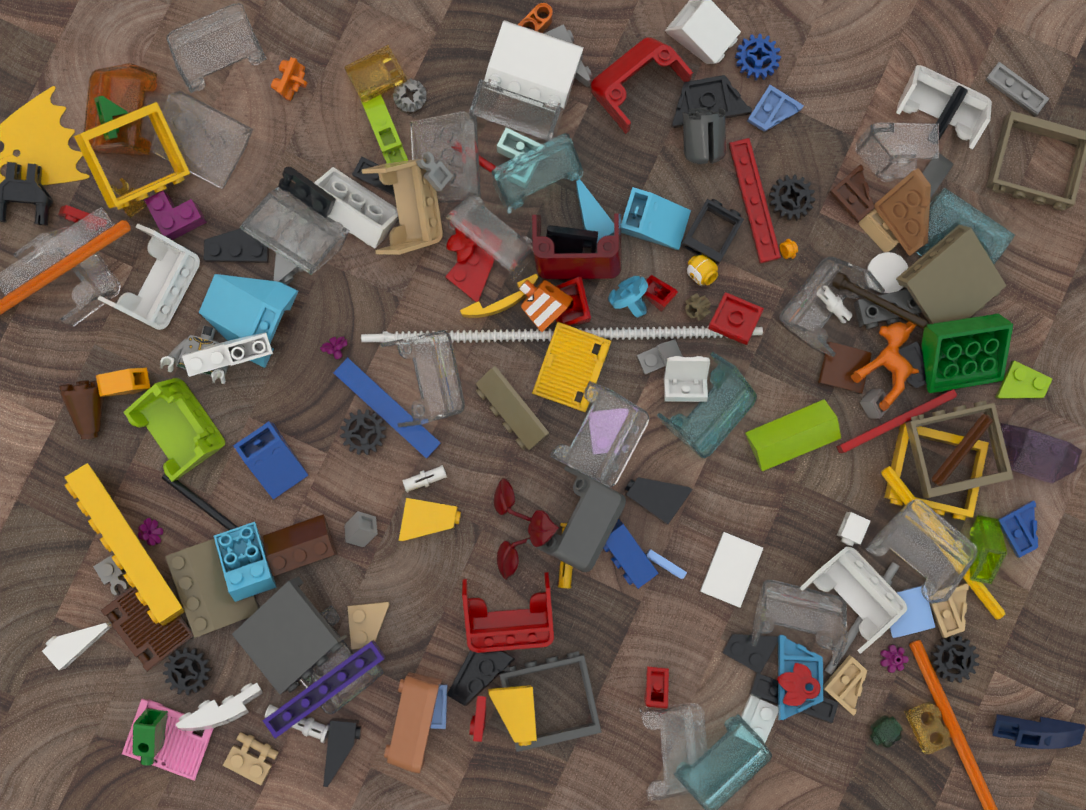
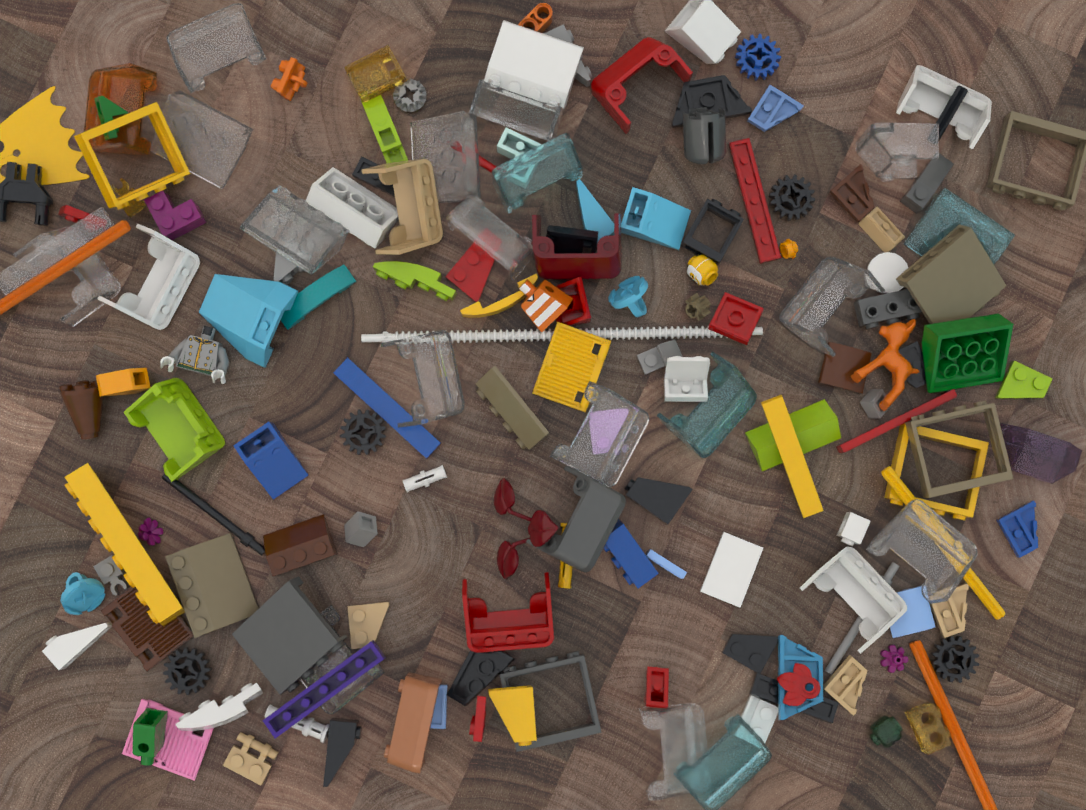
(82, 594): none -> medium azure tile
(227, 353): white slope -> none
(235, 247): black wing -> none
(244, 562): medium azure slope -> none
(307, 191): black plate -> none
(317, 294): none -> teal slope
(334, 346): magenta plant -> none
(408, 274): none -> lime slope
(426, 518): yellow slope -> none
(436, 172): light grey plate -> none
(461, 244): red plate -> none
(659, 293): red slope -> none
(792, 456): none -> yellow tile
(804, 611): clear windscreen -> none
(834, 304): white pin -> none
(842, 282): dark brown piece -> none
(907, 211): medium nougat plate -> none
(961, 450): reddish brown axle -> none
(991, 549): clear neon green slope -> none
(1017, 89): light grey tile -> none
(1044, 734): dark blue slope -> none

